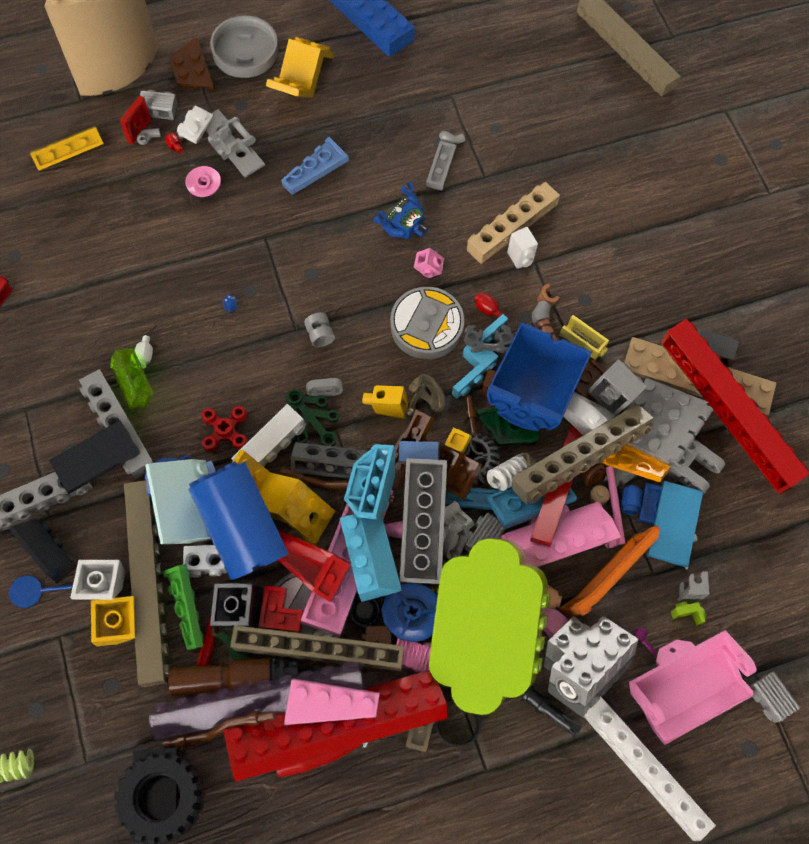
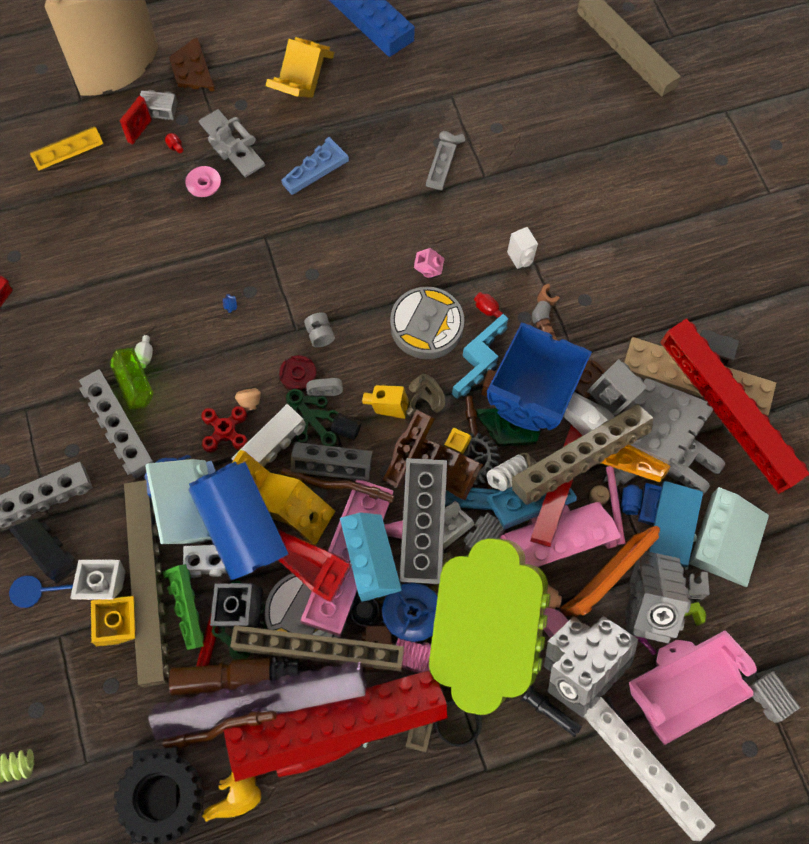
(94, 457): black tile -> none
(146, 134): light grey arm -> none
(195, 124): white bracket -> none
(241, 798): none -> yellow piece
(244, 46): light grey piece -> none
(248, 398): none -> light nougat cone
(275, 616): red plate -> none
(297, 372): none -> dark red tile
(324, 702): bright pink wing -> none
(346, 426): none -> black piece
(371, 482): medium azure wedge -> none
(405, 217): blue torso -> none
(418, 450): medium blue tile -> none
(455, 540): light grey beam -> none
(473, 339): dark grey helmet -> none
(547, 200): tan brick -> none
(584, 336): light yellow window -> none
(593, 475): reddish brown brick -> none
(657, 598): none -> piece
(729, 537): none -> light aqua slope

